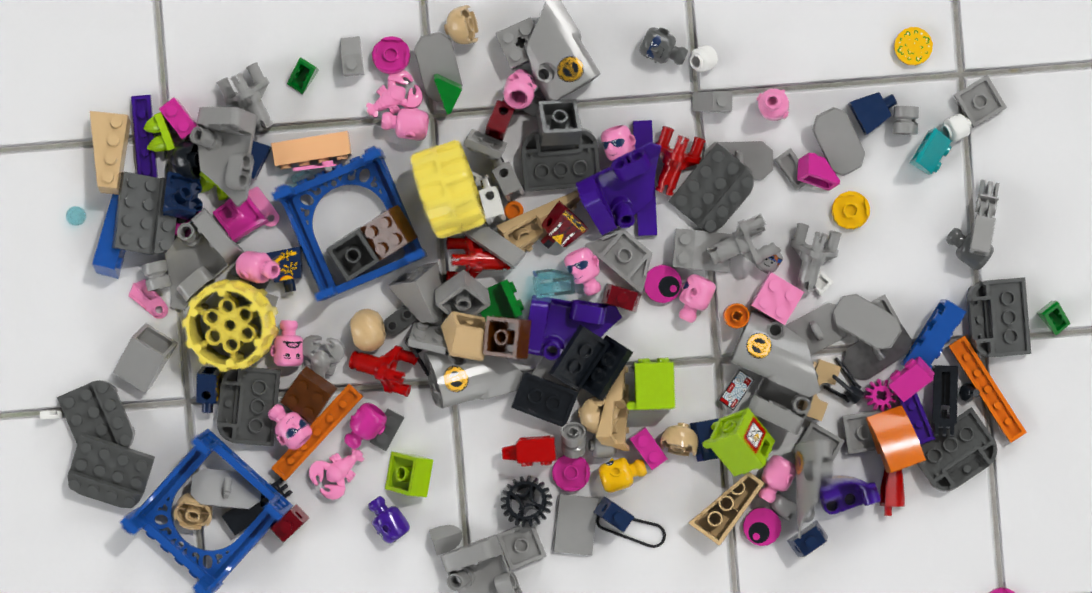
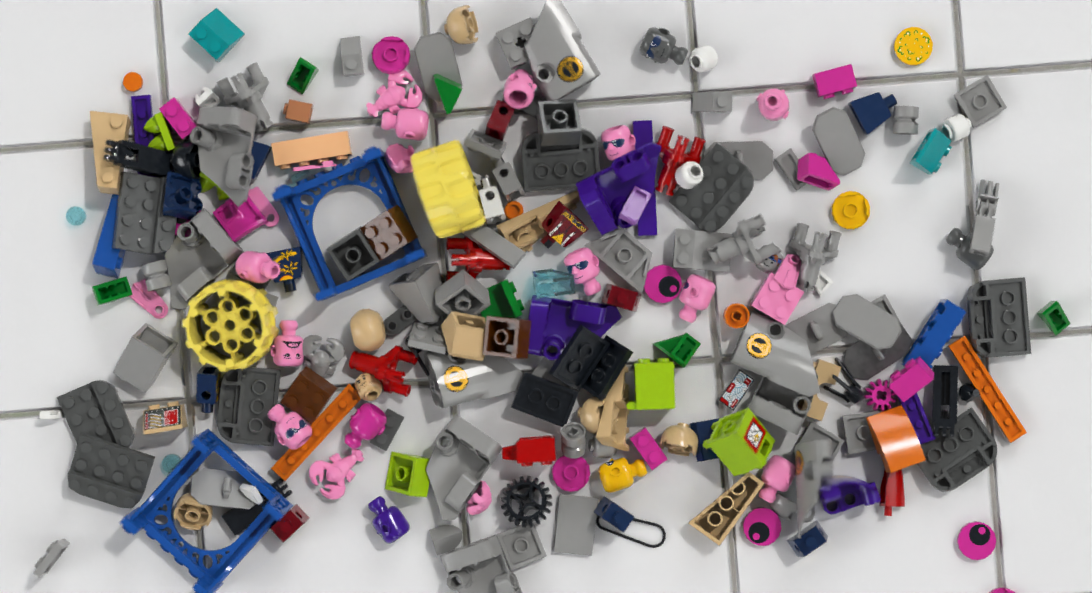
(54, 552): none -> light grey plate
(112, 291): none -> green slope
(133, 82): none -> orange tile
(149, 159): none -> black hinge
(164, 418): none -> slope
(170, 462): none -> clear light blue tile
(207, 99): none -> white tile
(216, 34): none -> teal slope
(251, 493): none -> white tile
(298, 111): none -> nougat brick
(368, 387): none -> tan head
(400, 158): none -> bright pink hair
(459, 467): none -> light grey panel
(480, 499): none -> bright pink hair
(635, 205): none -> tile
(679, 348): none -> green slope
(689, 175): none -> white head
(788, 271): none -> bright pink piece
(835, 80): none -> dark pink brick
(976, 540): none -> dark pink tile

